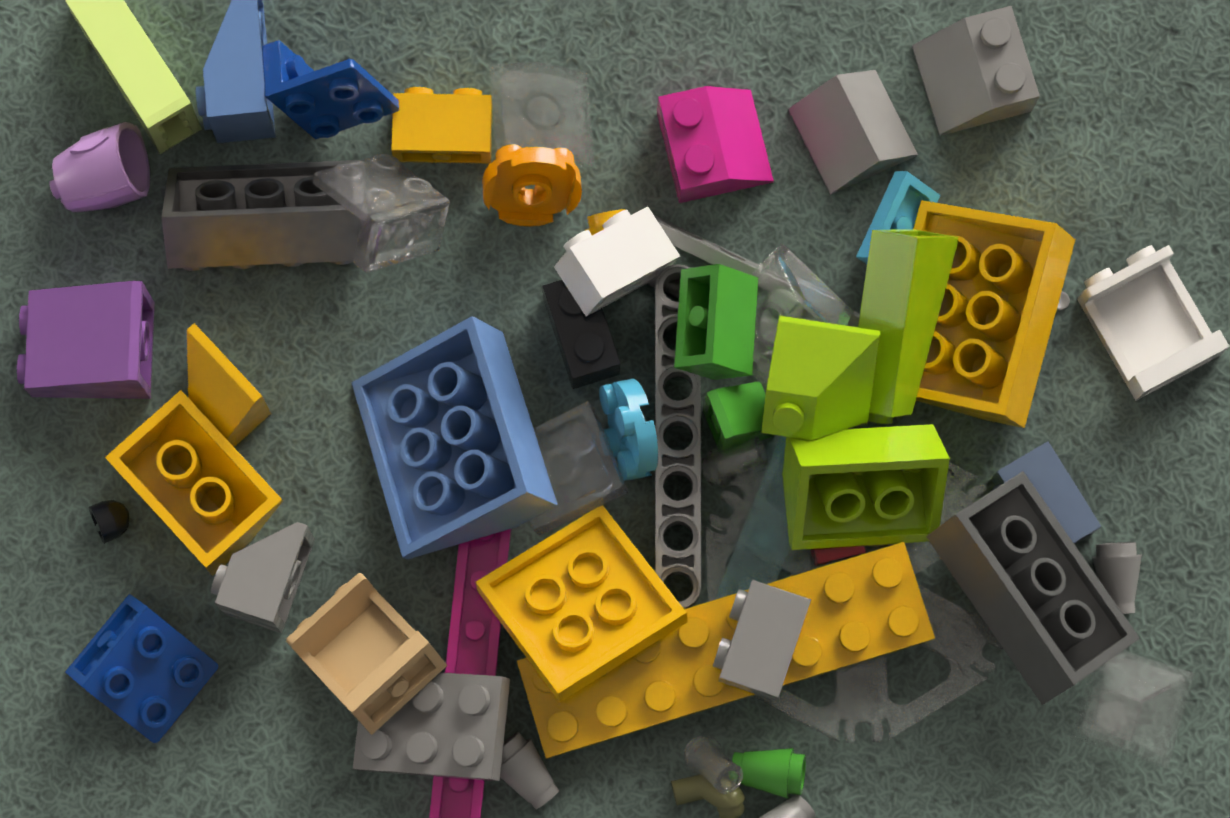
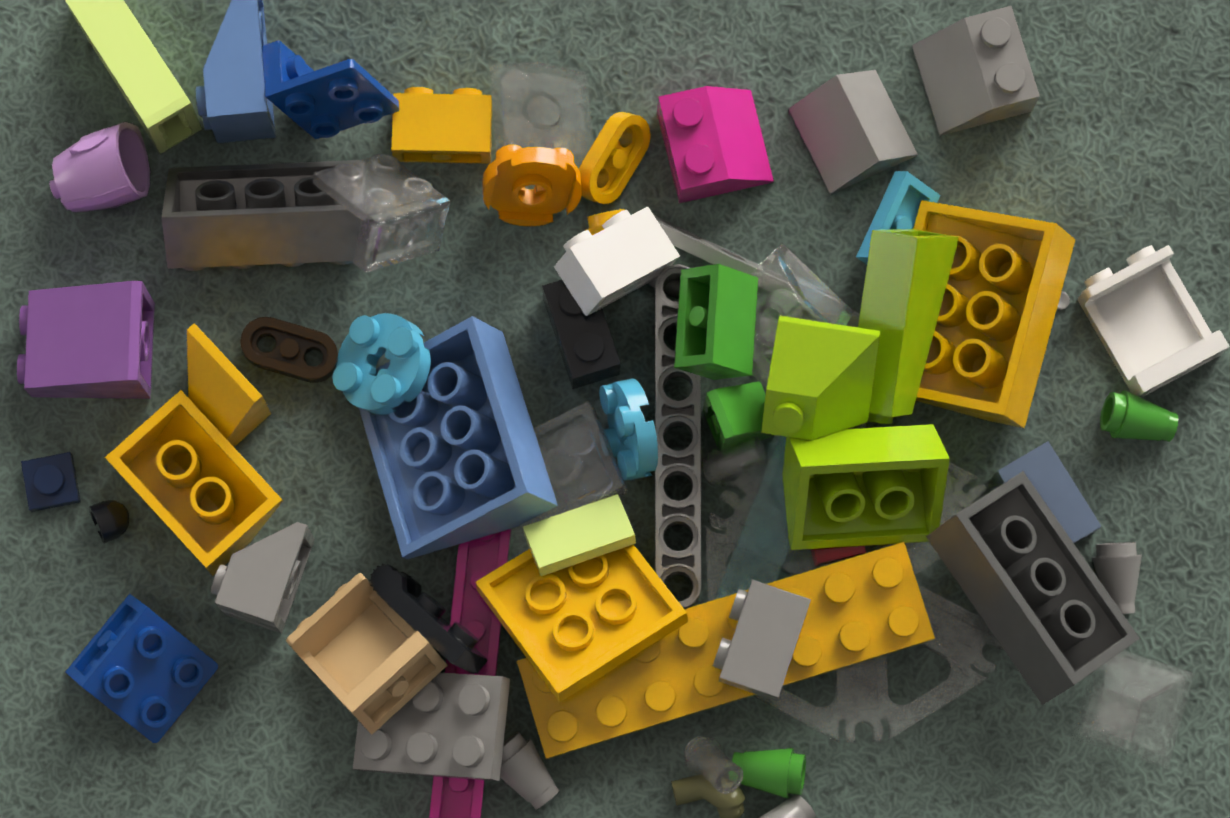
(50, 481): none -> dark blue plate
(290, 350): none -> dark brown plate
(359, 355): none -> medium azure plate
(425, 615): none -> black hinge
(579, 535): none -> yellowish green tile
(612, 160): none -> yellow plate
(1136, 418): none -> bright green cone

